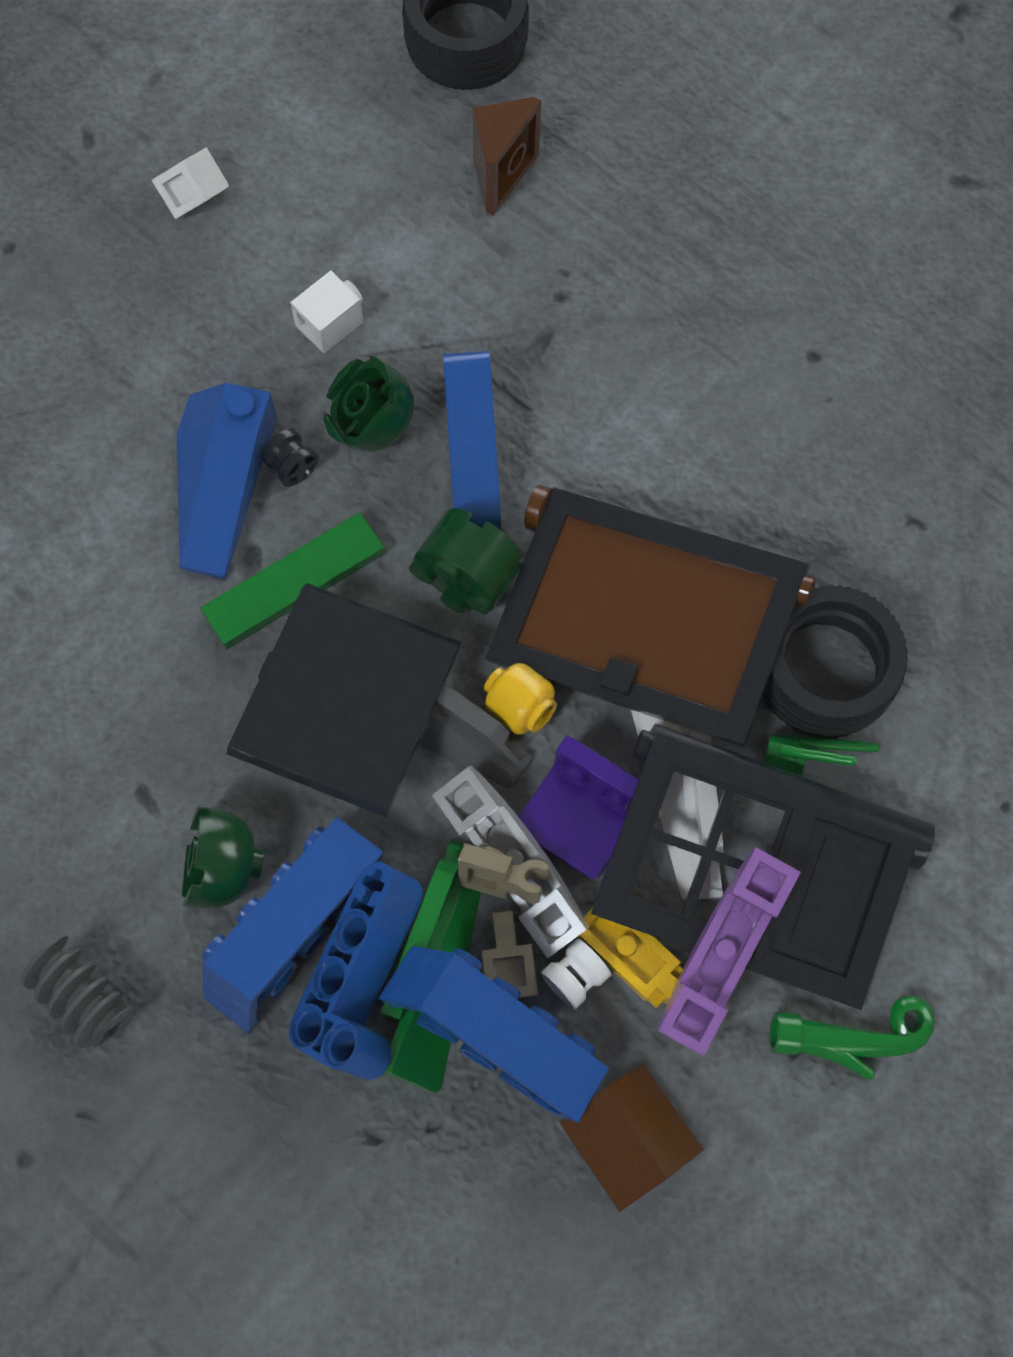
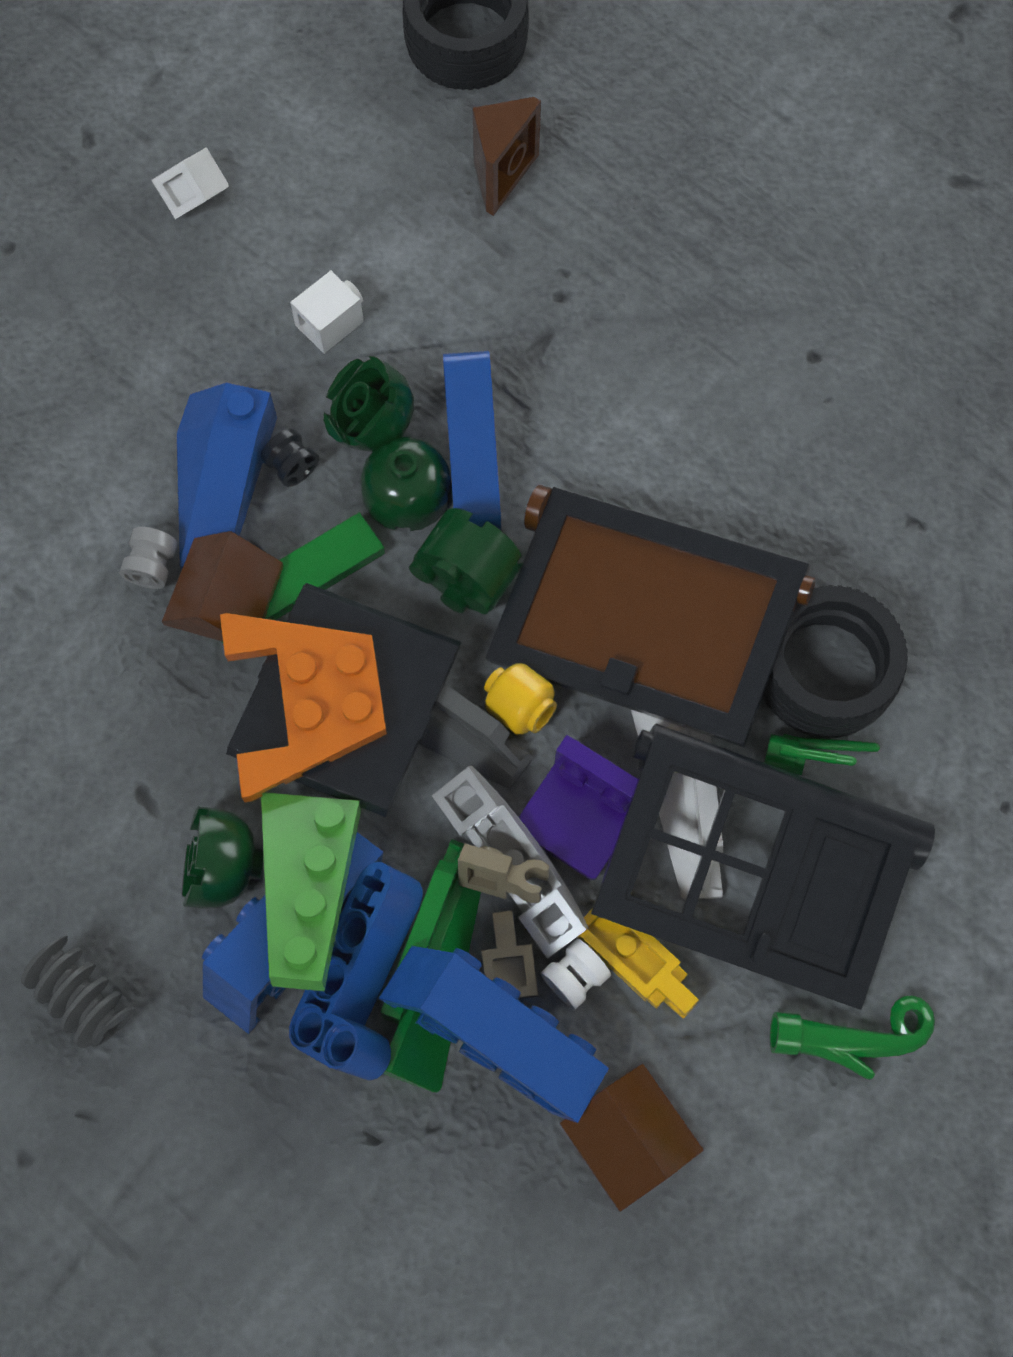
(148, 557): none -> light grey wheel
(220, 578): none -> reddish brown slope
(306, 875): none -> bright green wing
(326, 691): none -> orange wing
(406, 484): none -> dark green cylinder
(725, 949): medium lavender slope -> none

